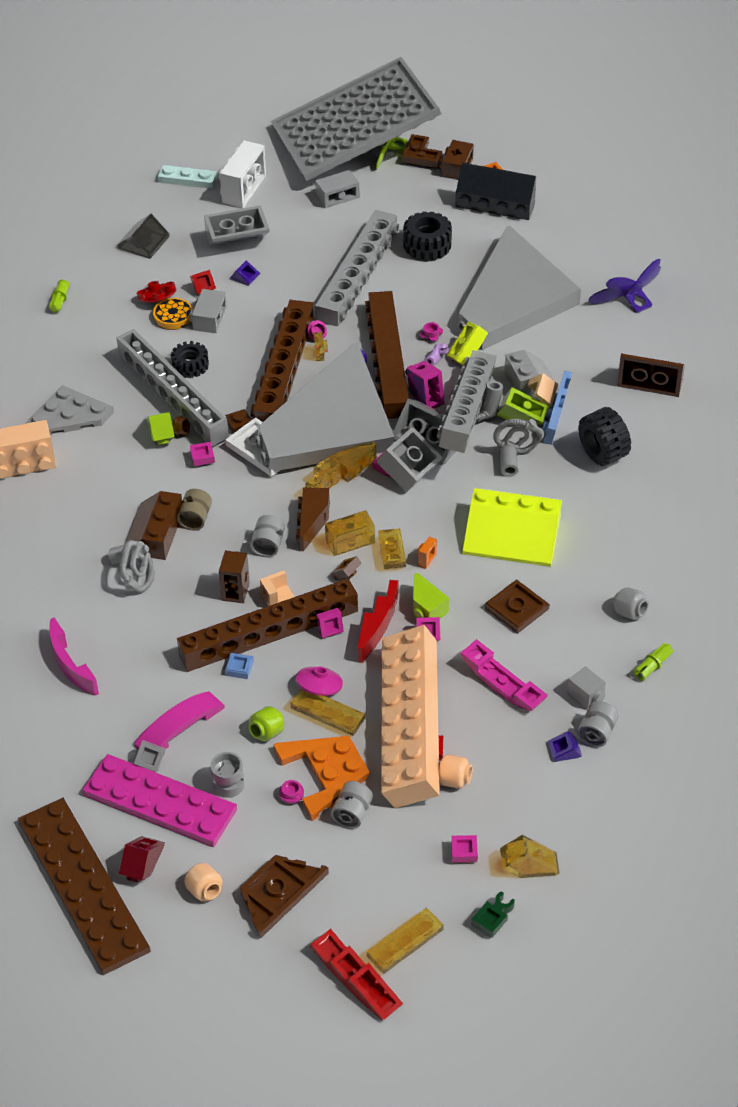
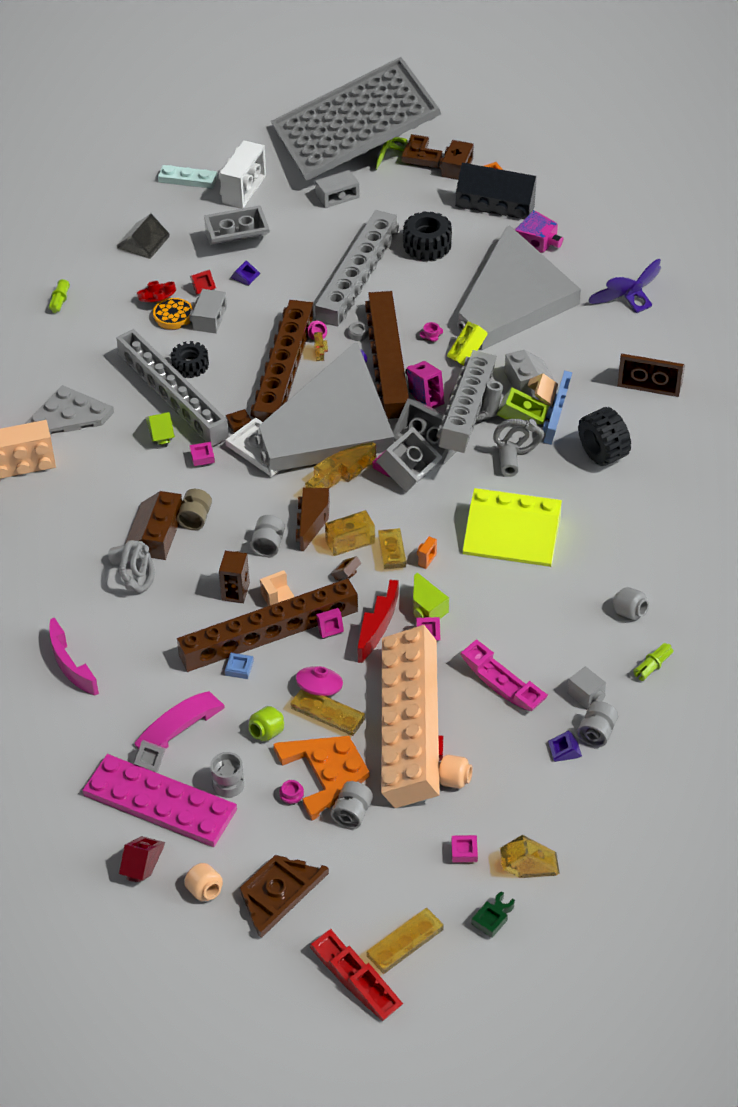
(84, 886): reddish brown plate -> none
(181, 425): reddish brown plate -> none
(358, 331): none -> light grey tile
(437, 353): lavender arm -> none
(517, 606): reddish brown tile -> none
(540, 231): none -> dark pink torso

